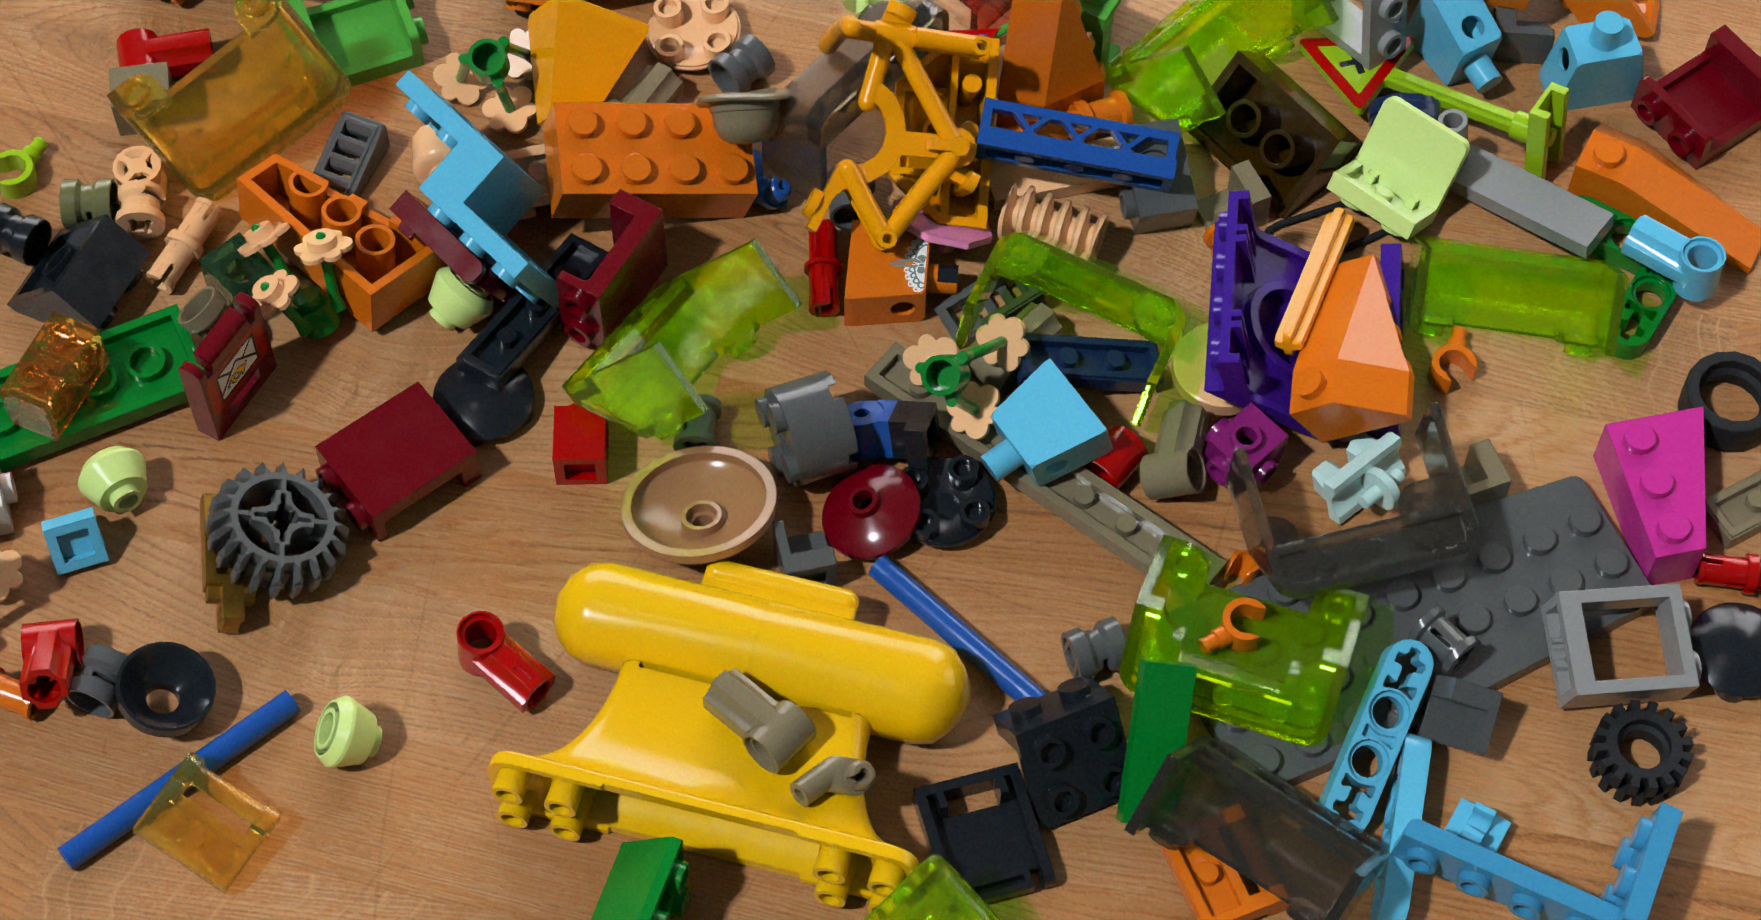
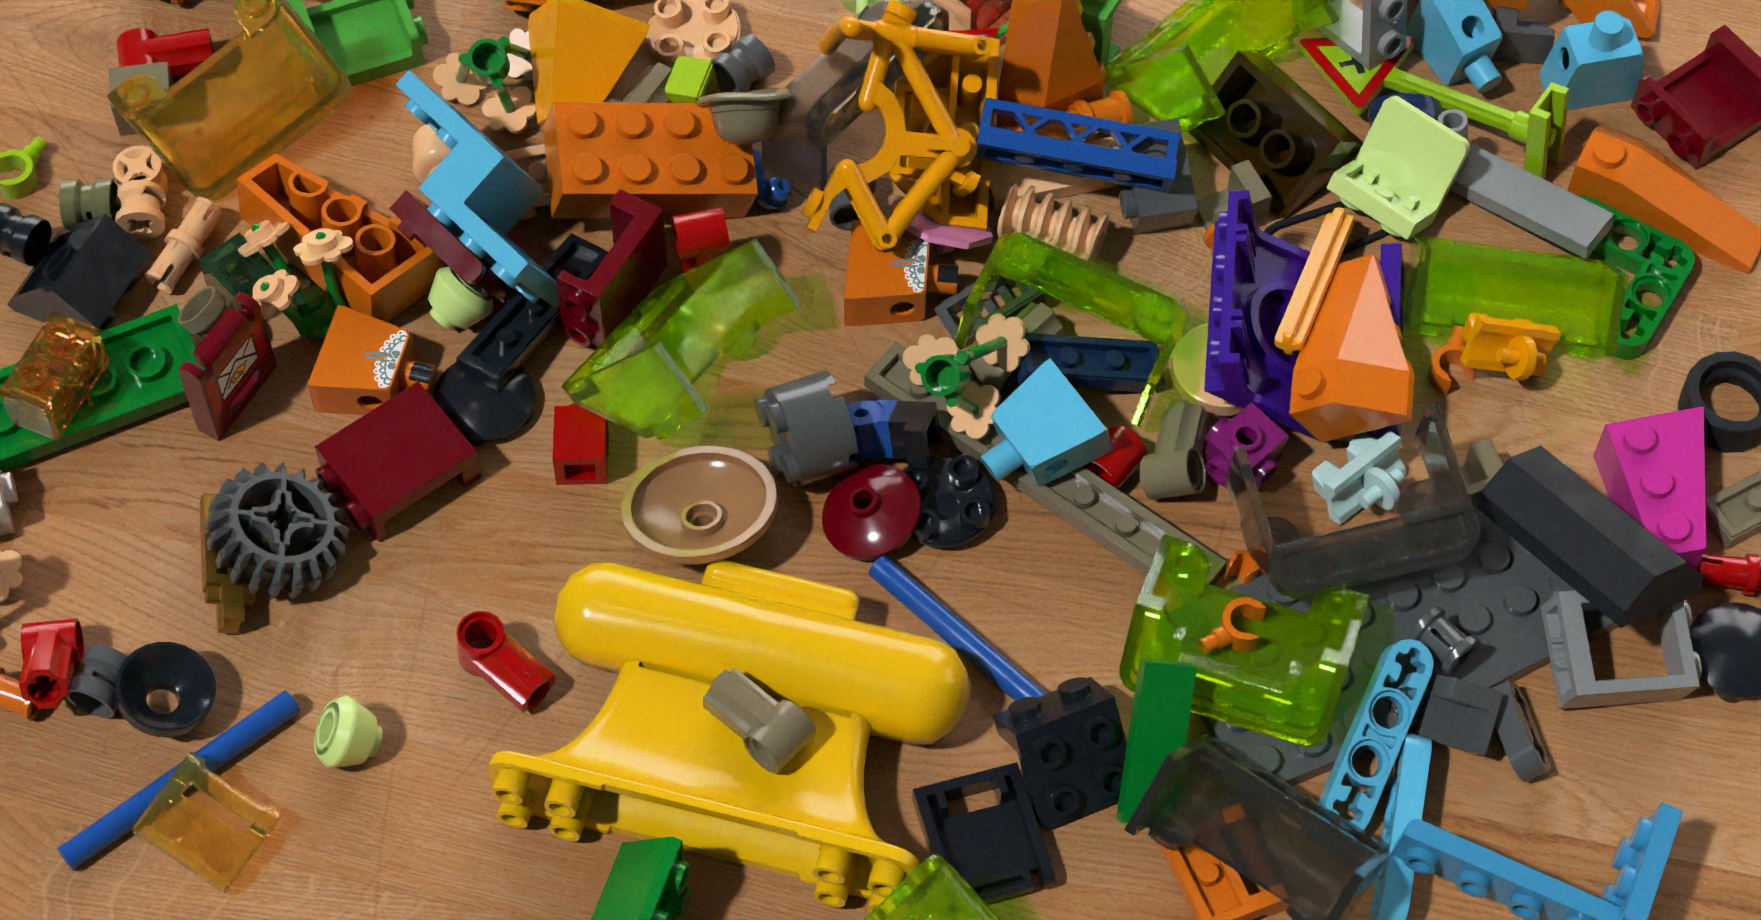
(75, 541): medium azure tile -> none
(114, 479): yellowish green cone -> none
(357, 137): dark grey slope -> none
(365, 365): none -> orange torso
(691, 80): none -> lime slope
(700, 237): none -> red piece
(701, 429): dark grey bush -> none
(804, 555): dark grey panel -> none
(824, 270): red axle -> none
(833, 775): dark tan arm -> none
(1092, 650): dark grey wheel -> none
(1478, 825): medium azure tile -> none
(1508, 345): none -> light orange hips
(1520, 733): none -> dark grey beam
(1586, 538): none -> black piece
(1654, 729): black tyre -> none
(1689, 262): medium azure piece -> none

